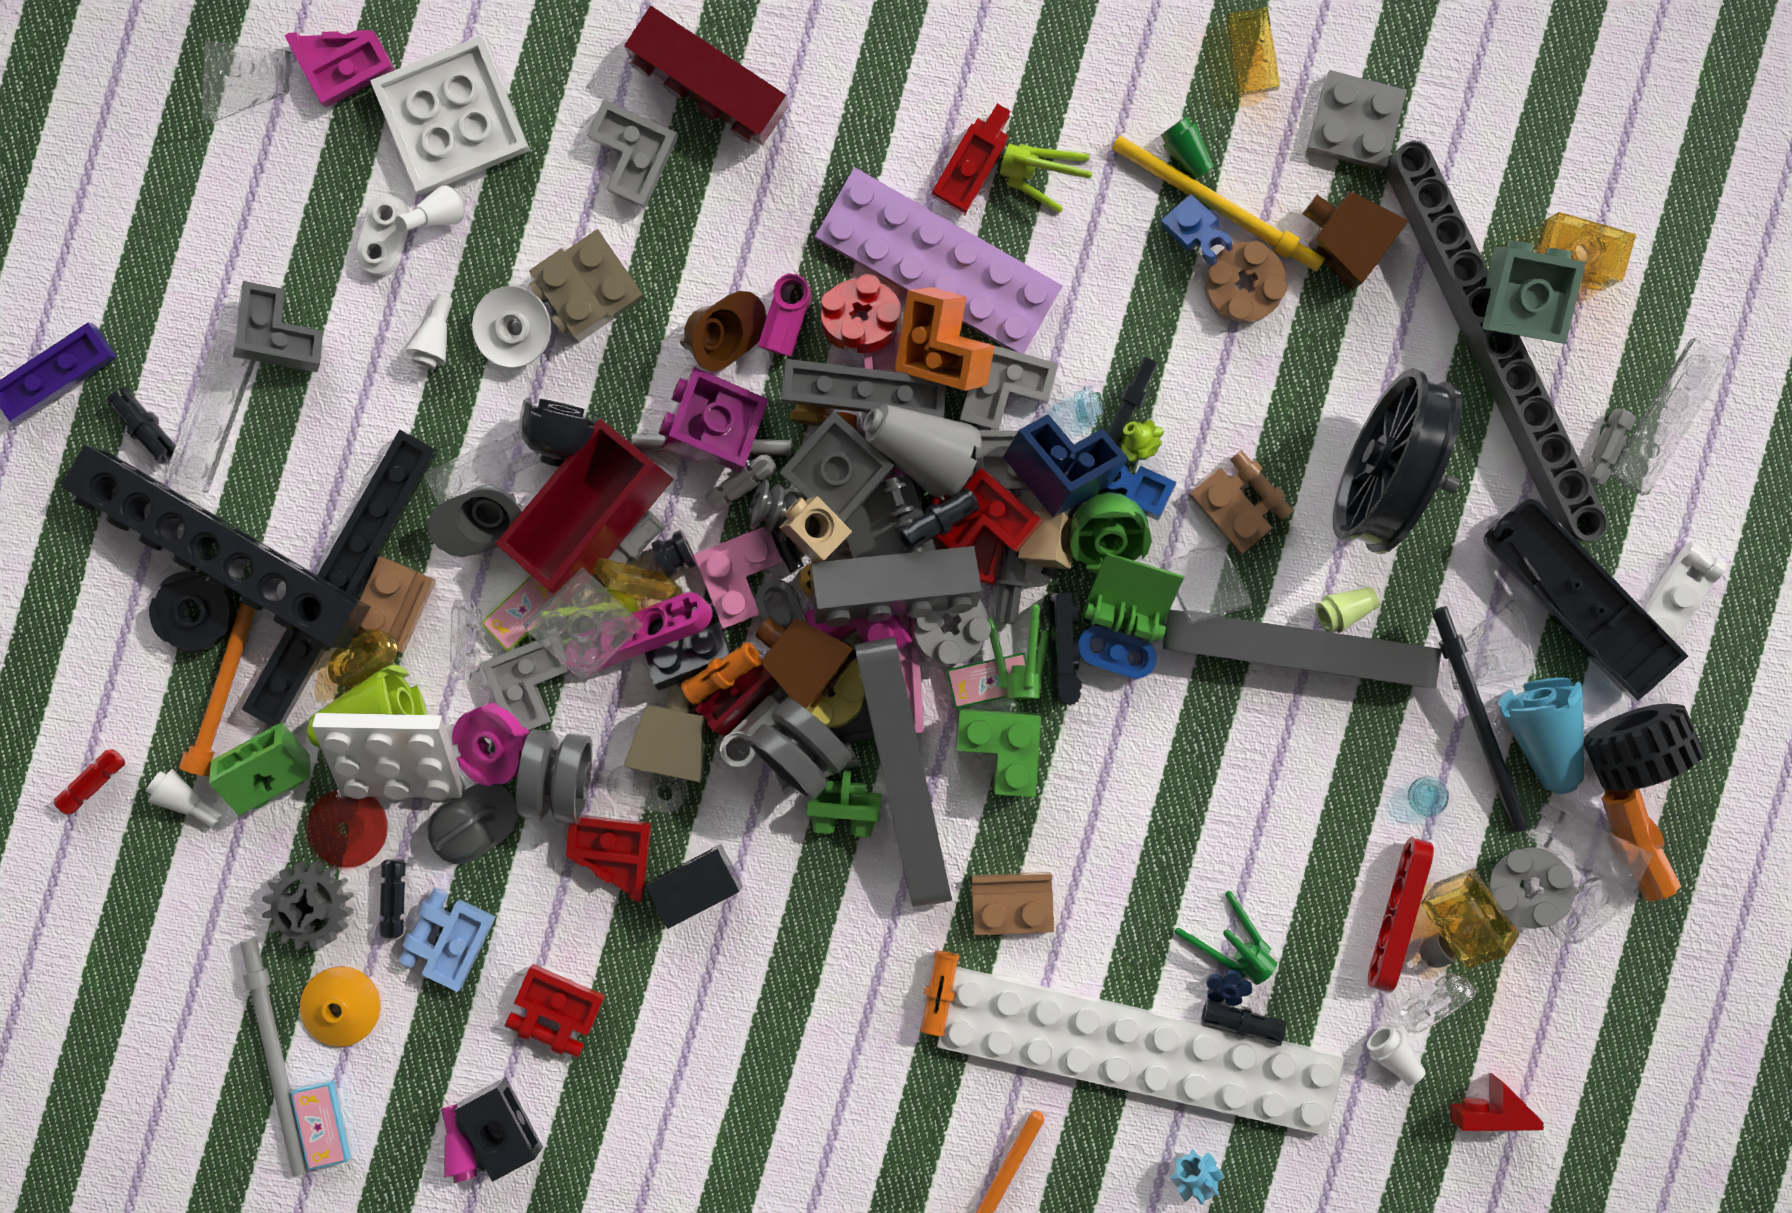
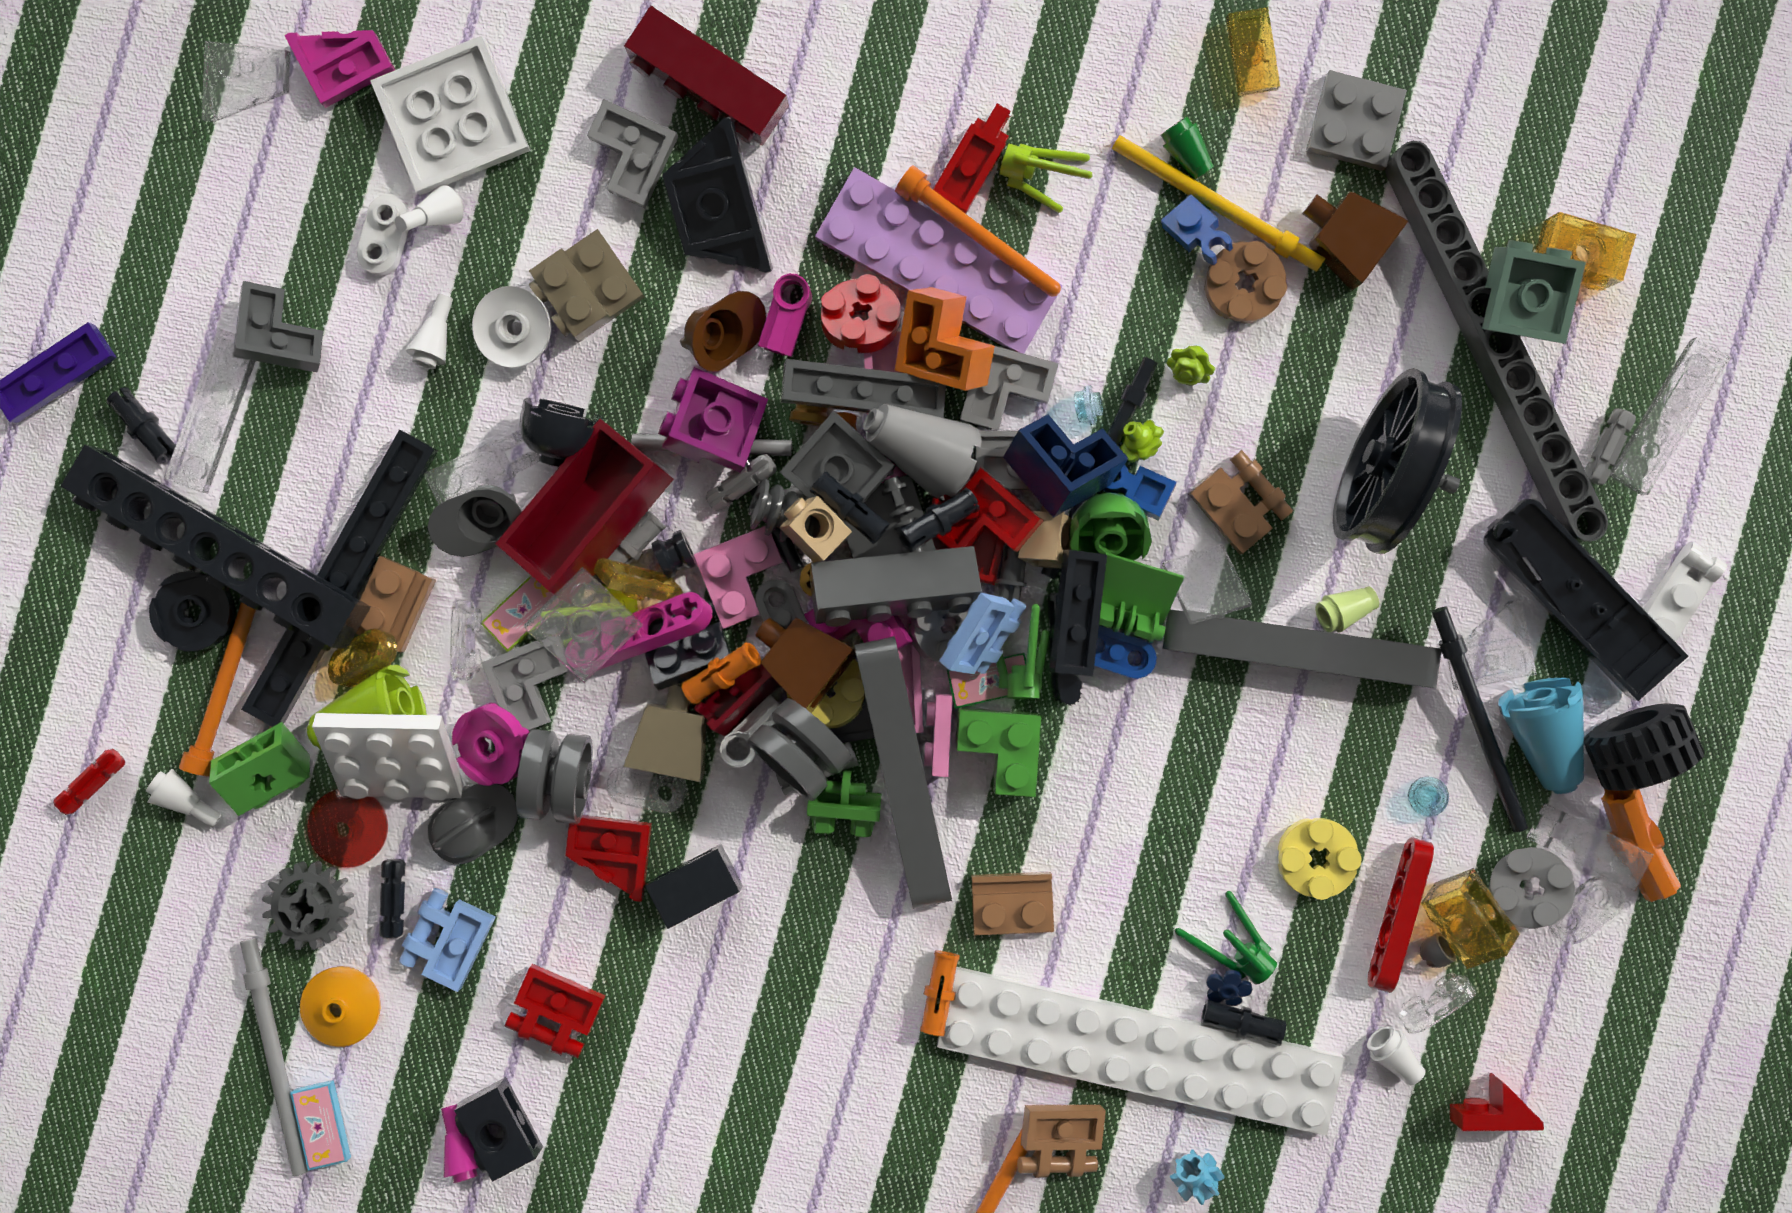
(716, 202): none -> black wing
(849, 507): none -> black pin
(916, 187): none -> orange piece
(937, 752): none -> bright pink plate
(982, 634): none -> light blue plate
(1061, 1128): none -> medium nougat plate
(1078, 612): none -> black plate
(1190, 365): none -> lime plant
(1341, 857): none -> light yellow plate

